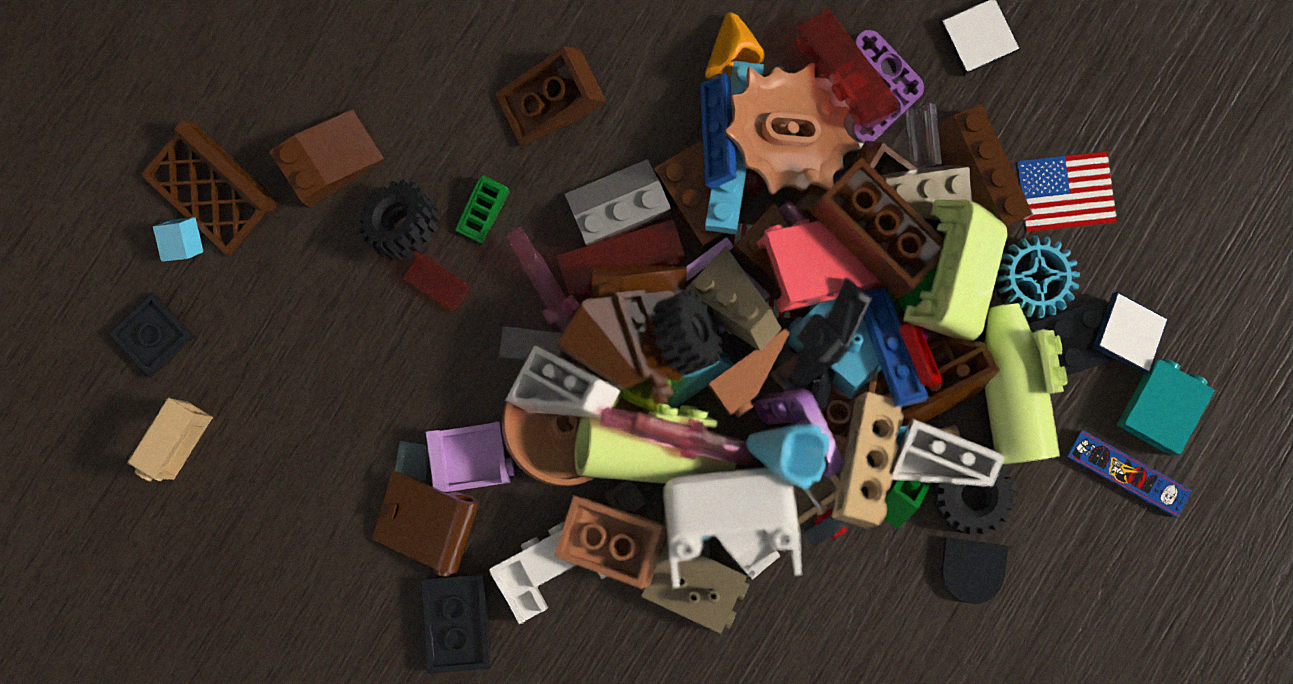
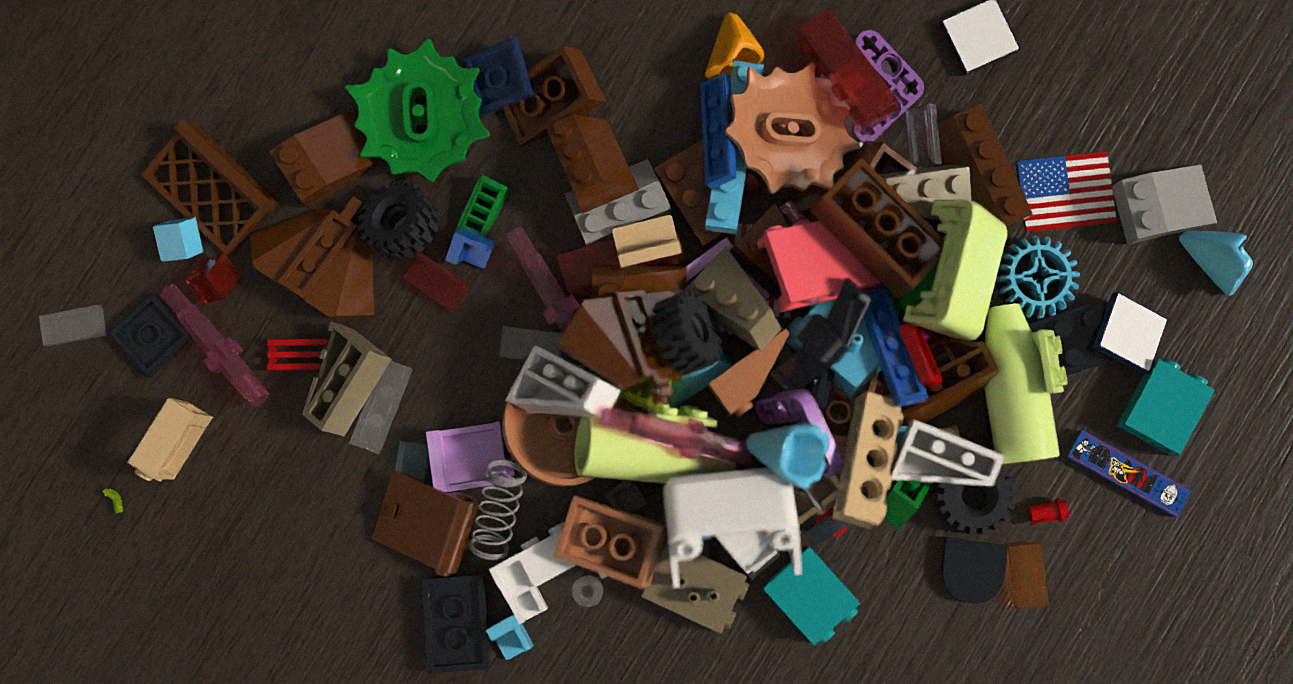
(72, 325): none -> clear tile
(118, 505): none -> lime leg
(213, 278): none -> clear red panel
(221, 353): none -> clear pink piece
(272, 354): none -> red tile
(320, 260): none -> reddish brown panel
(345, 380): none -> dark tan wedge
(381, 408): none -> clear tile
(392, 118): none -> green piece
(470, 248): none -> blue panel
(501, 76): none -> dark blue tile
(505, 483): none -> light grey piece
(510, 637): none -> medium azure panel
(578, 595): none -> clear plate
(591, 160): none -> reddish brown slope
(646, 240): none -> tan panel
(813, 599): none -> teal brick
(1028, 576): none -> clear orange tile
(1048, 512): none -> red pin
(1163, 203): none -> light grey slope
(1219, 256): none -> medium azure hat

